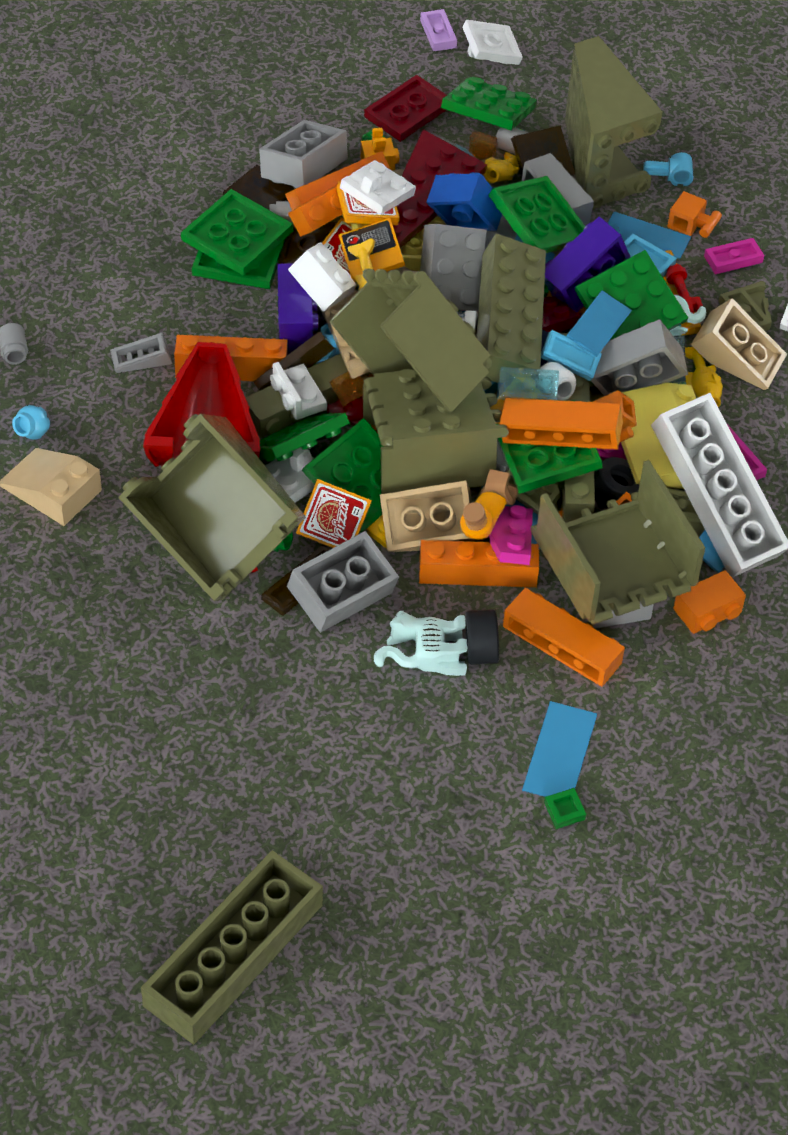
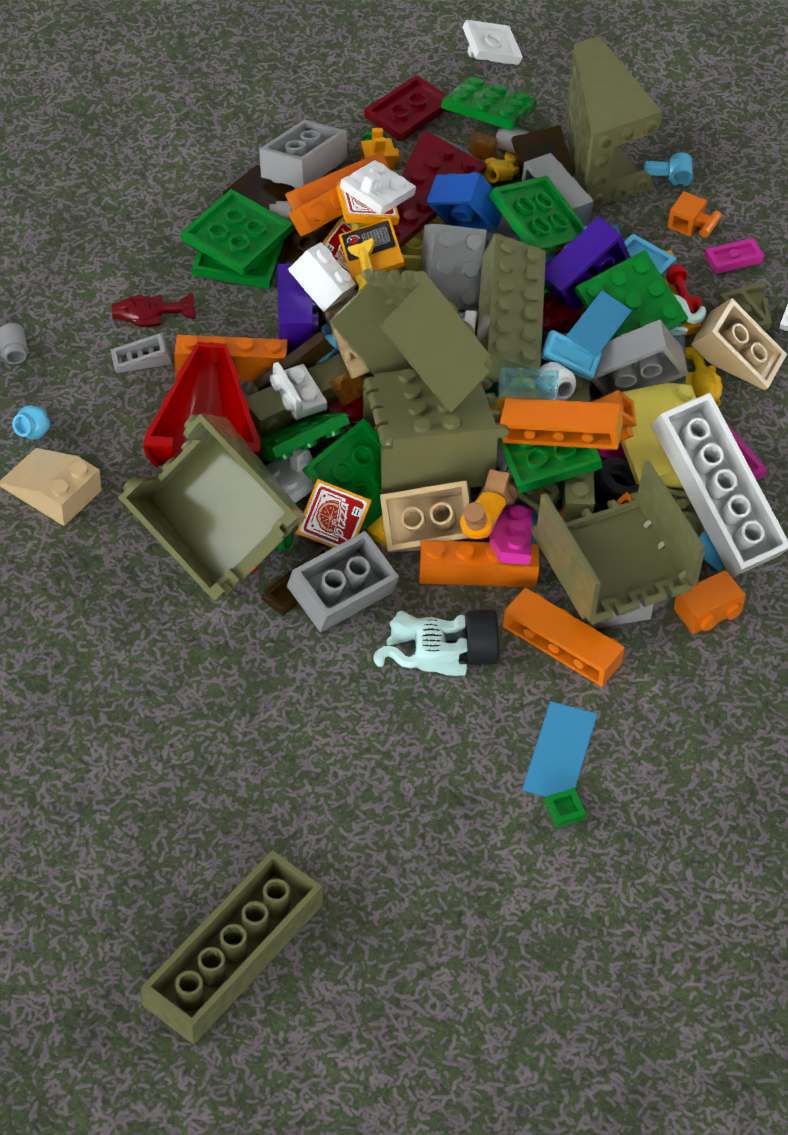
(146, 310): none -> dark red animal
(438, 30): lavender plate -> none
(654, 234): dark azure piece -> none

